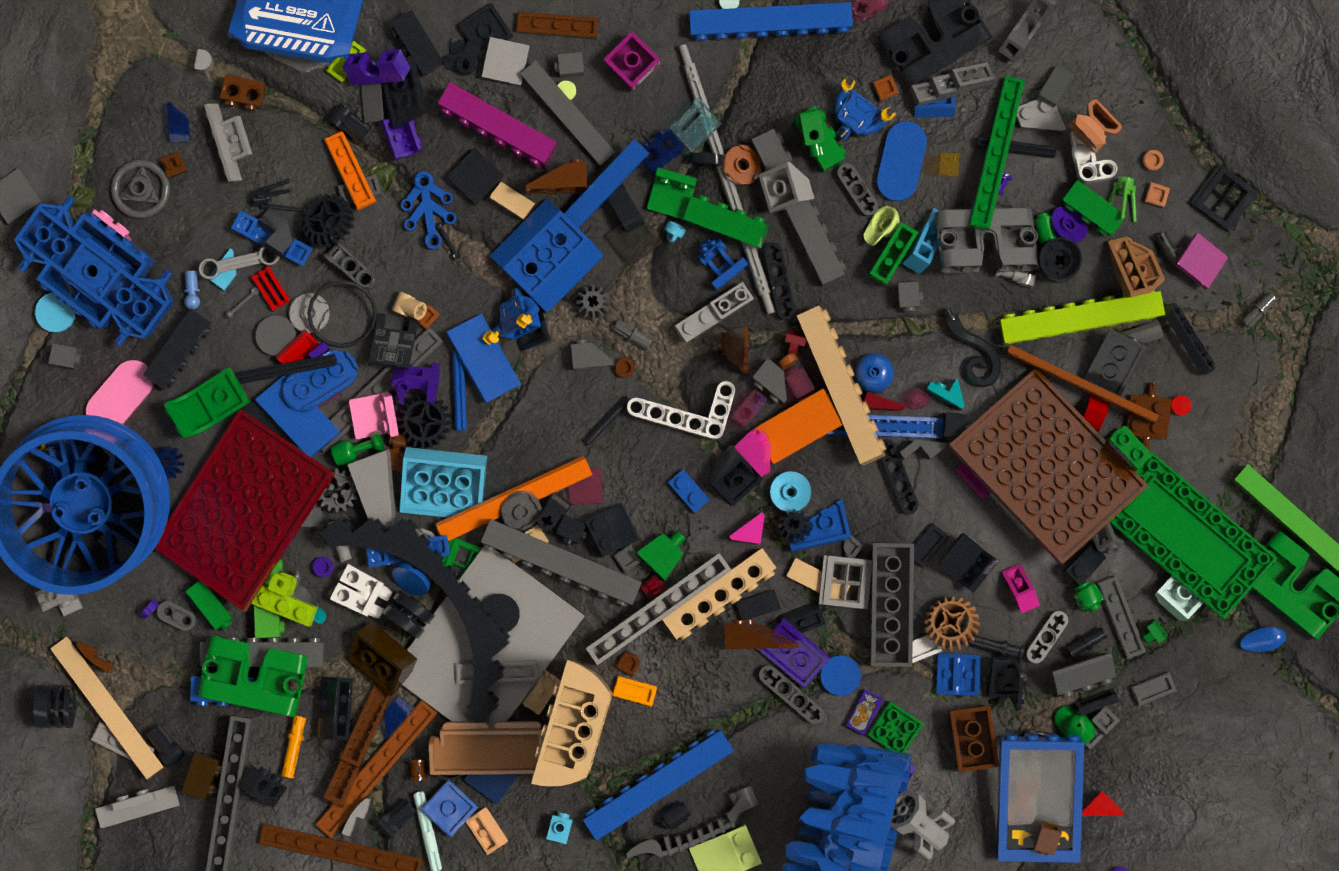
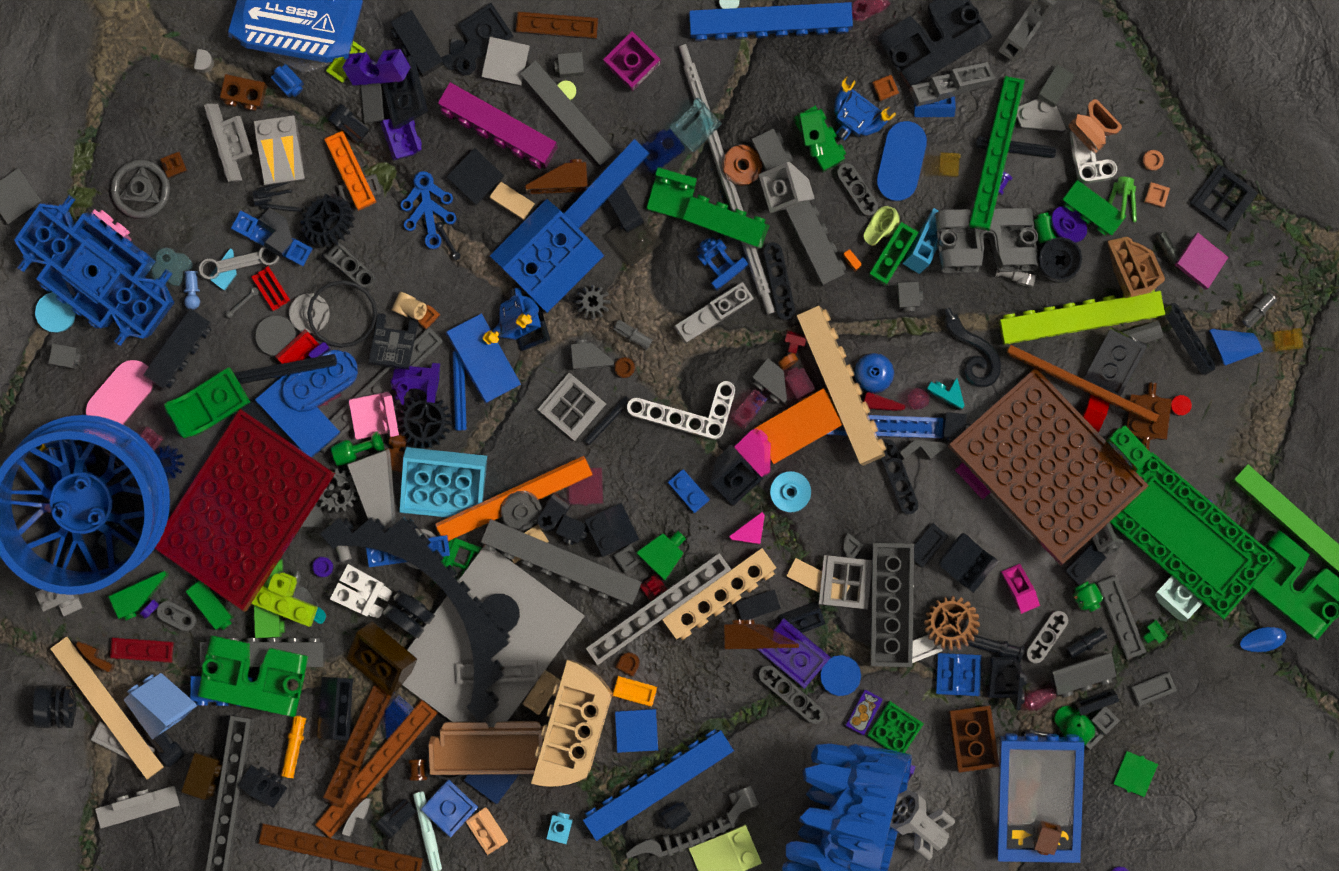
(134, 598): none -> green slope
(142, 650): none -> dark red tile
(152, 437): none -> clear pink brick
(158, 704): none -> medium blue slope
(177, 264): none -> clear light blue plate
(178, 124): clear blue slope -> none
(279, 150): none -> light grey slope
(287, 81): none -> blue brick
(411, 580): blue tile -> none
(557, 395): none -> light grey piece
(636, 730): none -> blue tile
(675, 229): medium azure tile -> none
(705, 159): black beam -> none
(736, 348): reddish brown wedge -> none
(790, 532): black gear -> none
(827, 528): blue wing -> none
(852, 260): none -> orange tile
(1038, 699): none -> clear pink cone
(1101, 806): red slope -> none
(1135, 774): none -> green piece
(1235, 345): none -> blue slope
(1288, 340): none -> clear yellow panel

